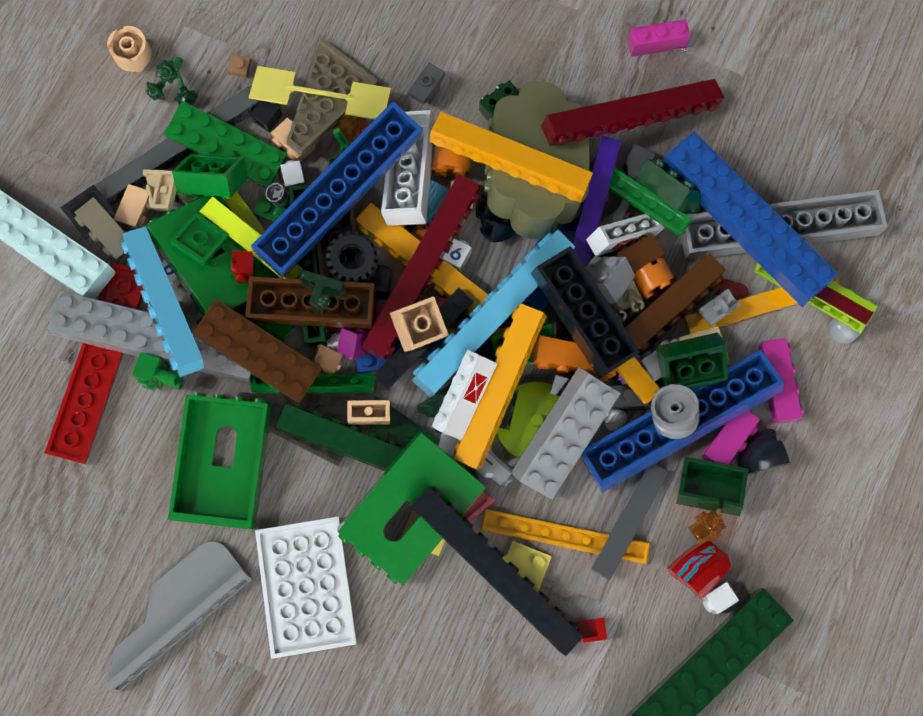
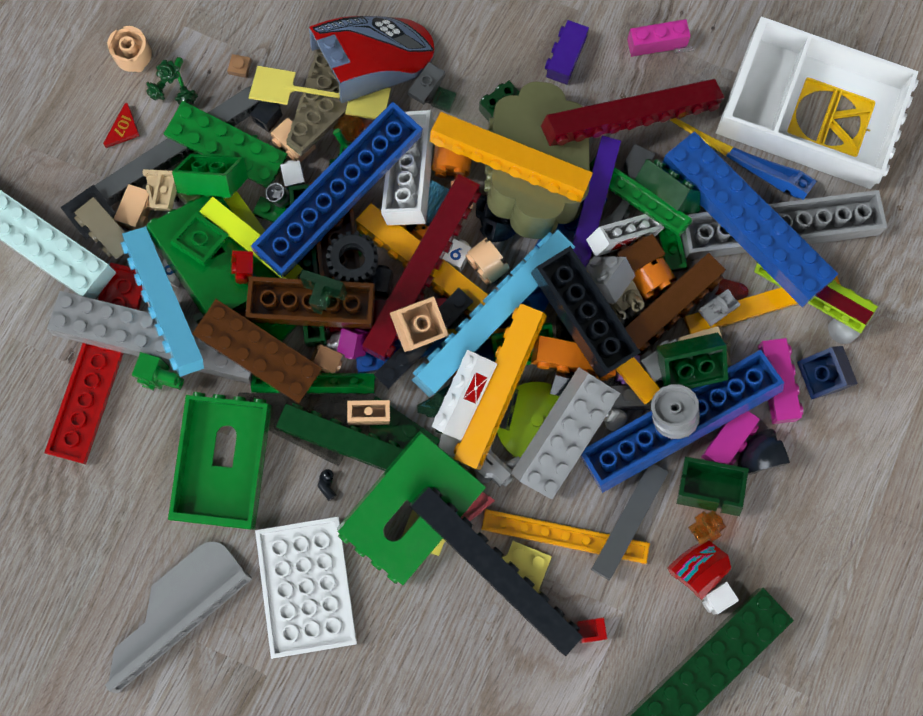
(122, 129): none -> red tile
(324, 484): none -> black arm
(372, 52): none -> windscreen
(443, 99): none -> clear green plate
(487, 260): none -> light nougat brick
(566, 52): none -> dark purple brick
(673, 250): none -> green plate
(776, 175): none -> blue plate
(790, 64): none -> white panel
(827, 372): none -> dark blue slope

